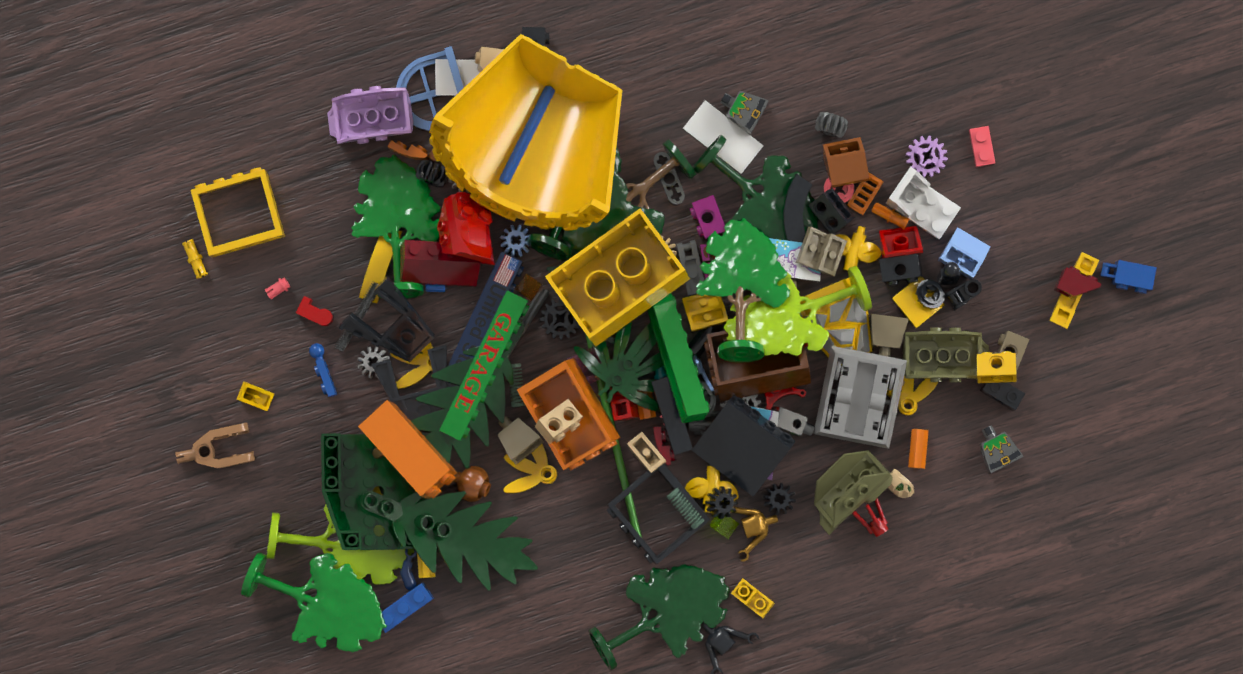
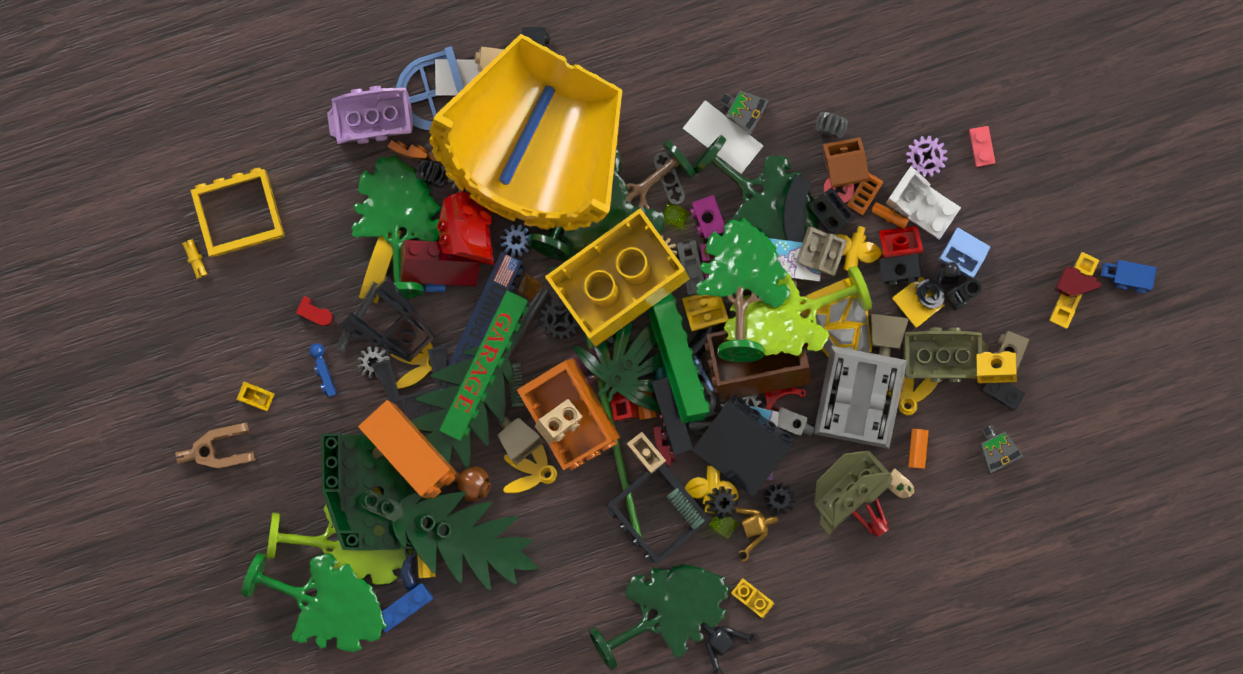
(277, 288): coral pin -> none
(675, 215): none -> clear neon green slope

